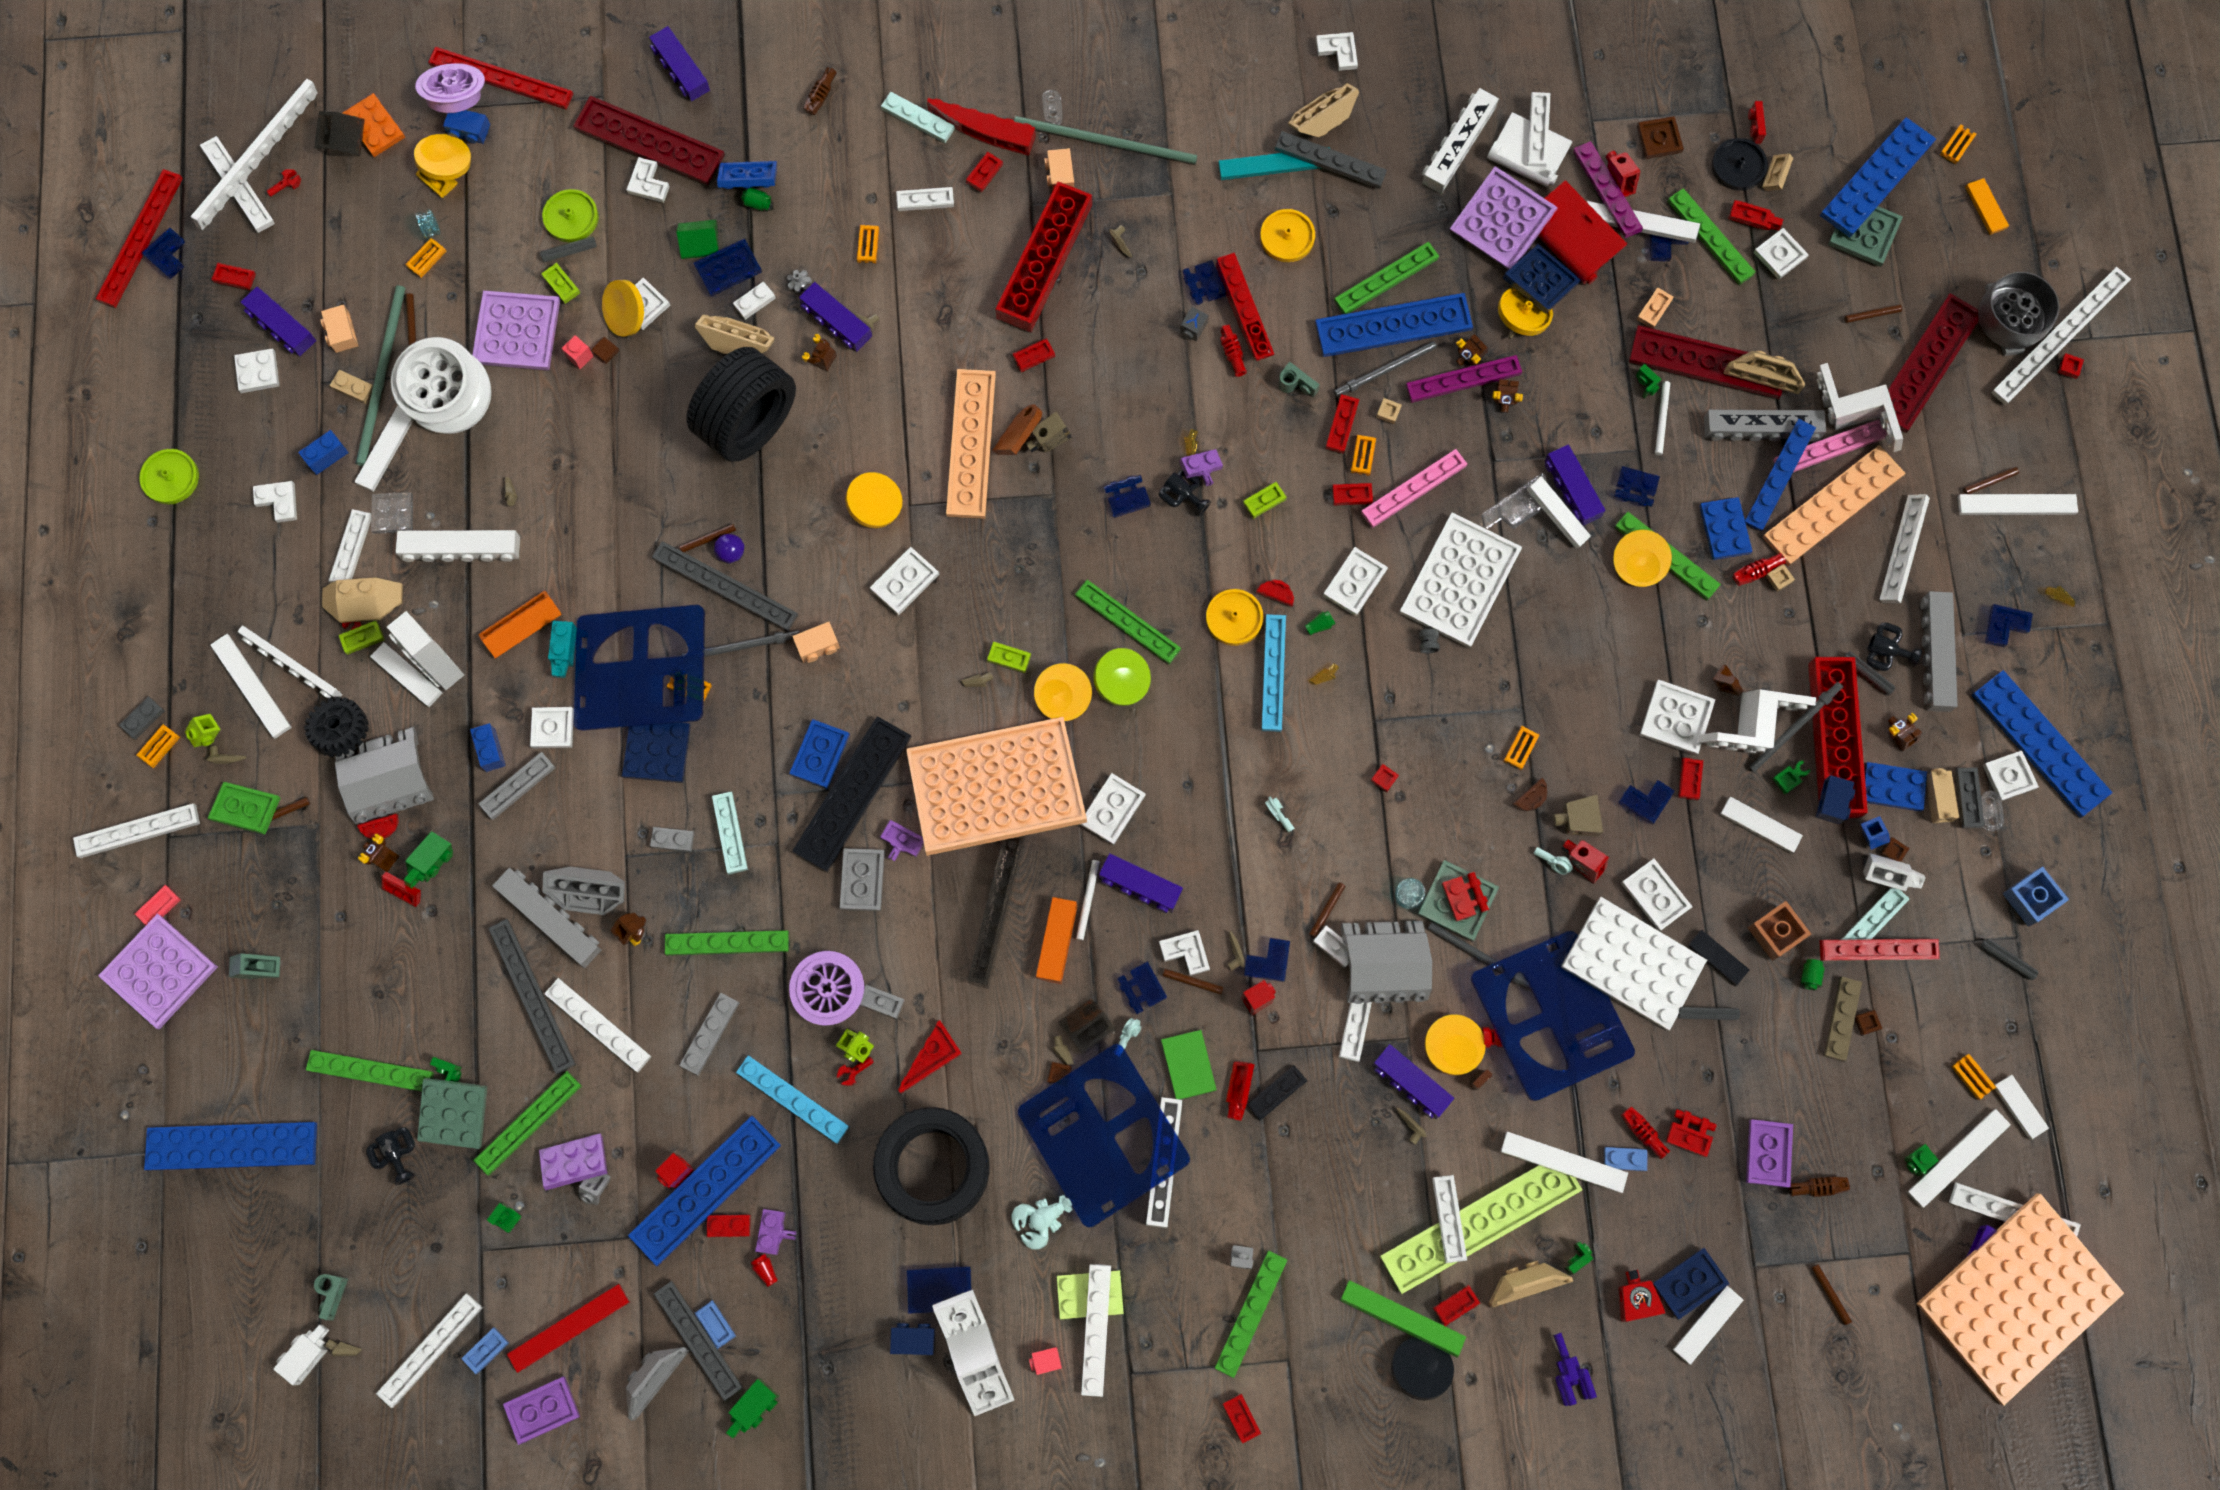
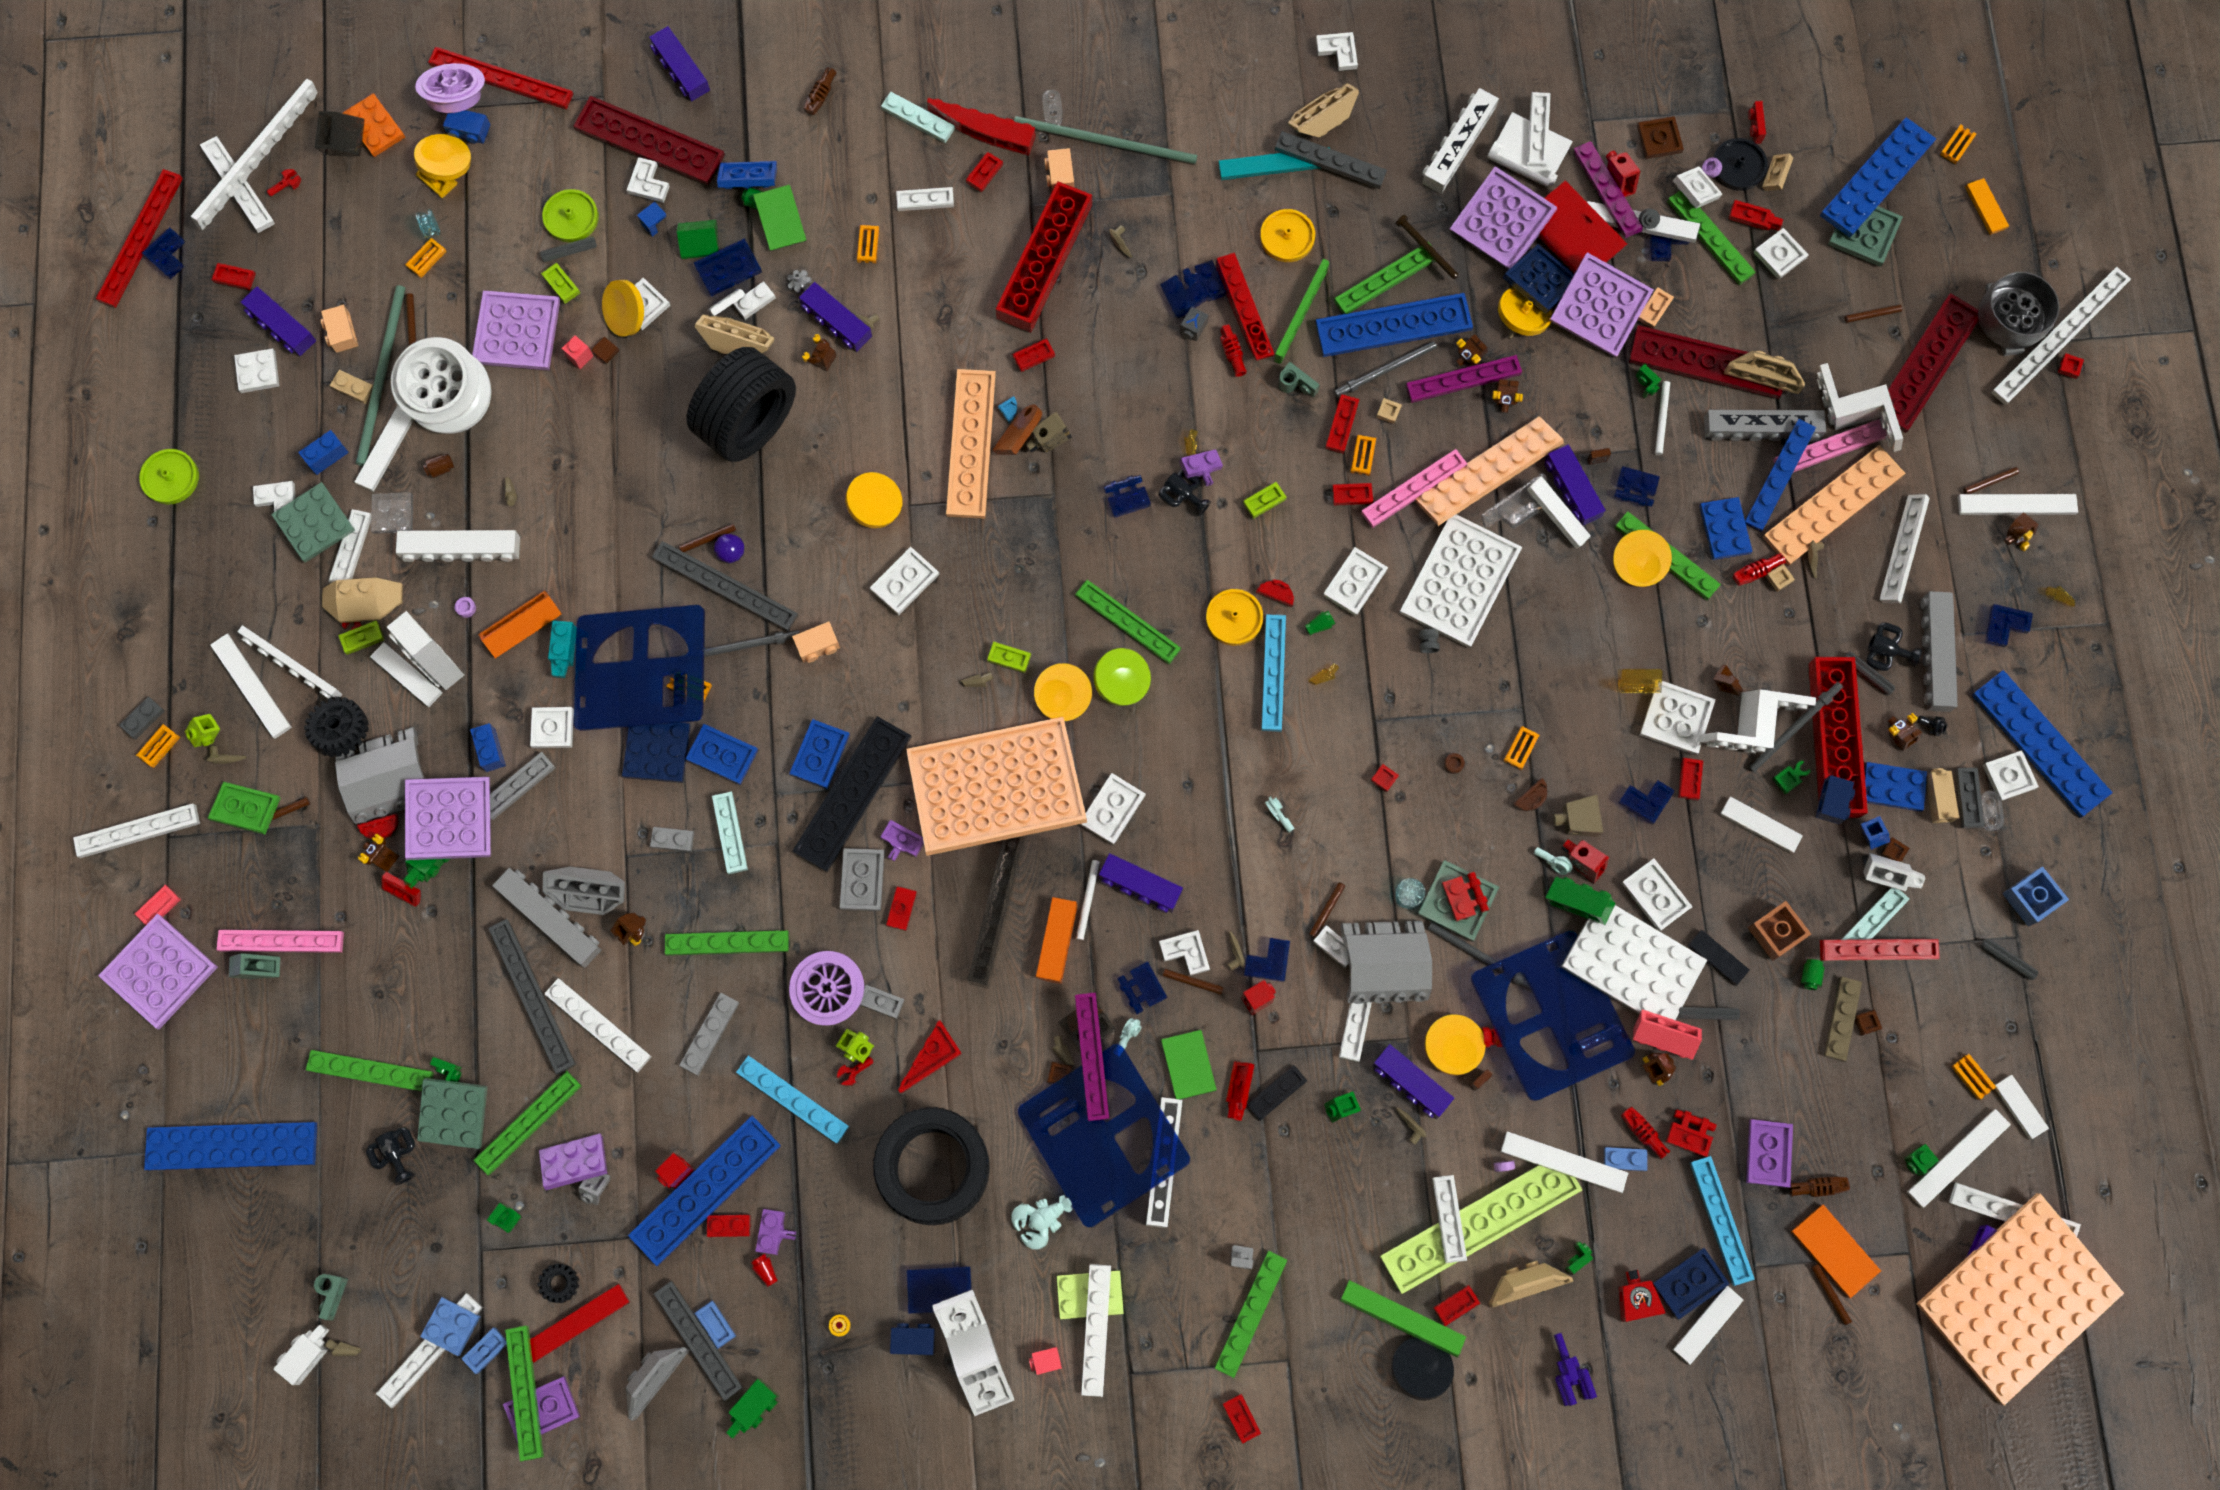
(280, 941): none -> bright pink plate
(313, 522): none -> sand green plate
(438, 465): none -> reddish brown brick
(447, 818): none -> lavender plate
(450, 1326): none -> medium blue plate
(465, 607): none -> lavender tile
(524, 1393): none -> bright green plate
(545, 1283): none -> black tyre
(650, 217): none -> blue panel
(722, 754): none -> blue plate
(726, 302): none -> white tile
(780, 217): none -> bright green tile
(839, 1325): none -> yellow tile
(901, 908): none -> red plate
(1009, 409): none -> dark azure tile
(1091, 1056): none -> magenta plate
(1181, 299): none -> clear blue plate
(1301, 312): none -> bright green tile
(1342, 1107): none -> green bracket
(1402, 222): none -> dark brown bar
(1454, 763): none -> reddish brown tile
(1489, 470): none -> light nougat plate
(1504, 1166): none -> lavender tile
(1580, 900): none -> green brick
(1599, 456): none -> reddish brown tile
(1601, 305): none -> lavender plate
(1641, 681): none -> clear yellow panel
(1649, 218): none -> dark grey wheel
(1659, 1067): none -> reddish brown piece
(1667, 1034): none -> coral brick
(1697, 187): none -> white plate
(1712, 167): none -> lavender tile
(1722, 1221): none -> medium azure plate
(1813, 556): none -> dark tan bar
(1835, 1251): none -> orange tile
(1937, 726): none -> black plate
(2021, 531): none -> reddish brown piece

